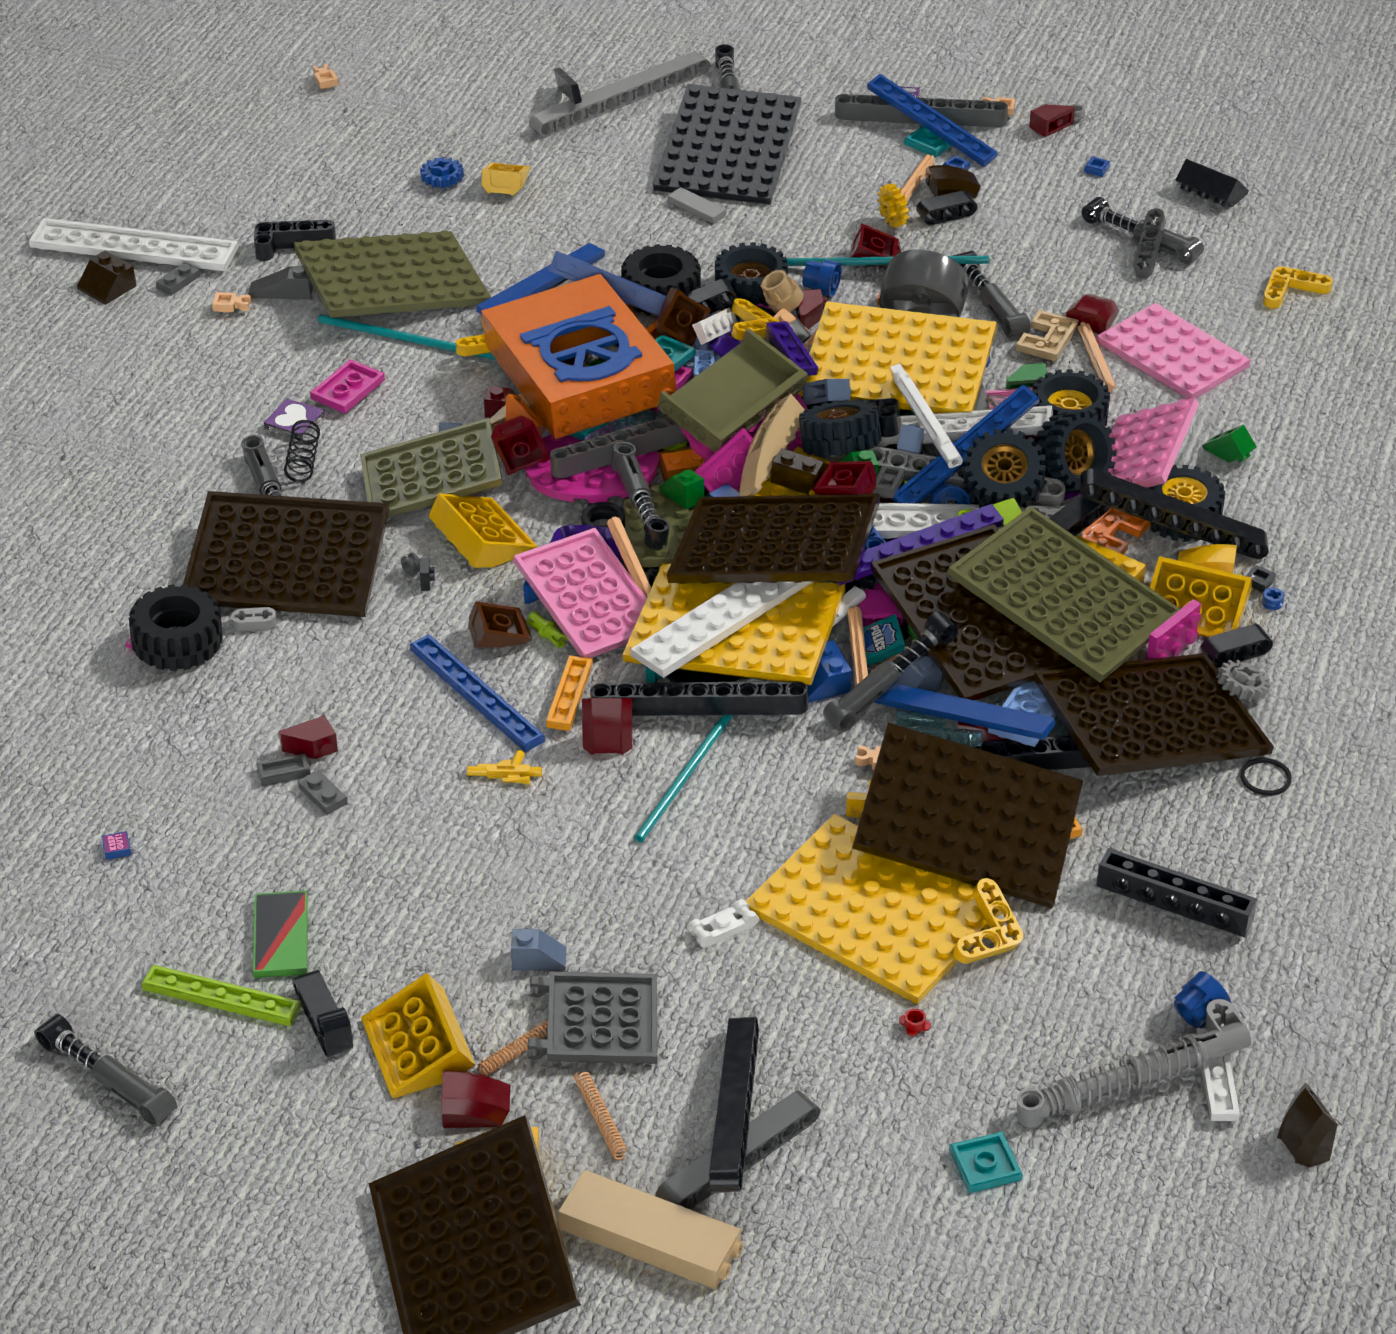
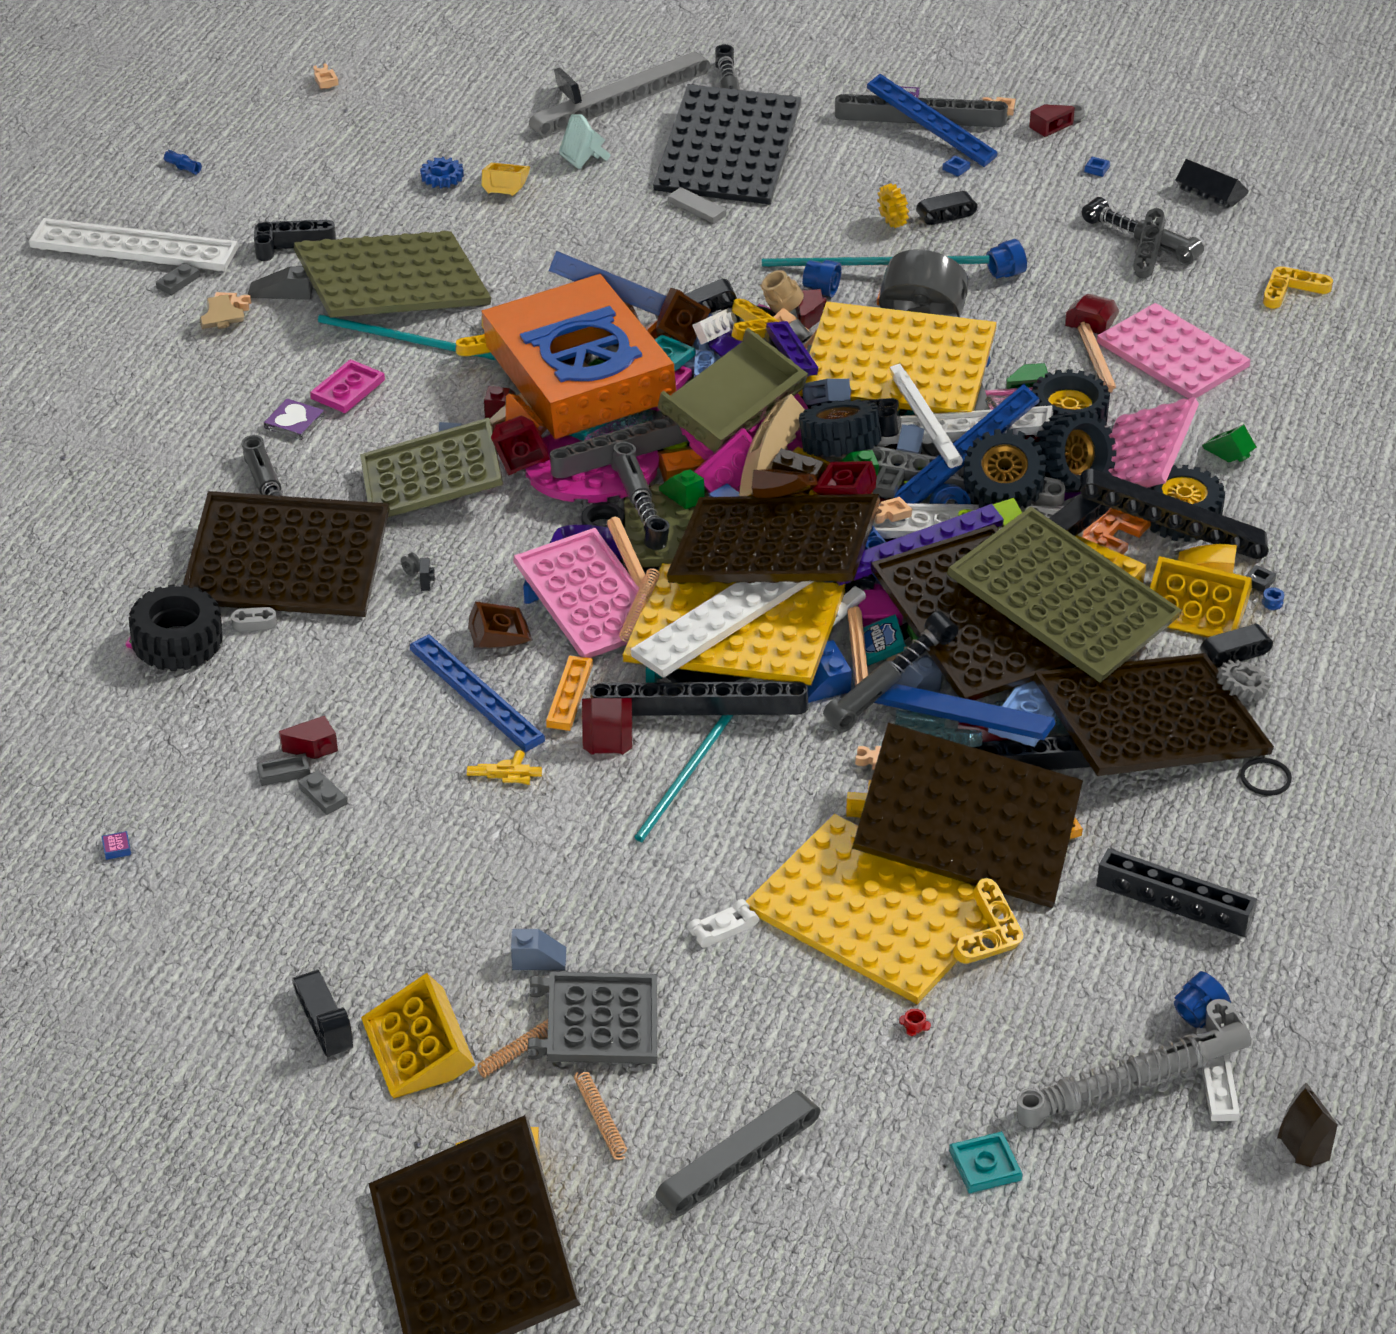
(107, 277): dark brown slope -> none
(151, 1102): dark grey piece -> none
(182, 162): none -> blue pin
(221, 313): none -> tan brick
(221, 995): lime tile -> none
(280, 934): tile -> none
(289, 451): black piece -> none
(473, 1100): dark red slope -> none
(479, 529): yellow slope -> none
(540, 280): blue tile -> none
(547, 629): lime pin -> none
(581, 142): none -> light aqua piece
(636, 602): none -> light nougat piece
(650, 1229): tan brick -> none
(662, 269): black tyre -> none
(734, 1105): black beam -> none
(747, 268): black wheel -> none
(776, 483): none -> reddish brown slope
(874, 243): dark red slope -> none
(893, 509): none -> light nougat plate
(917, 176): light nougat axle -> none
(926, 142): teal tile -> none
(951, 179): dark brown slope -> none
(1007, 259): none -> blue piece
(1010, 318): dark grey piece -> none
(1058, 330): tan plate -> none
(1175, 633): dark pink plate -> none

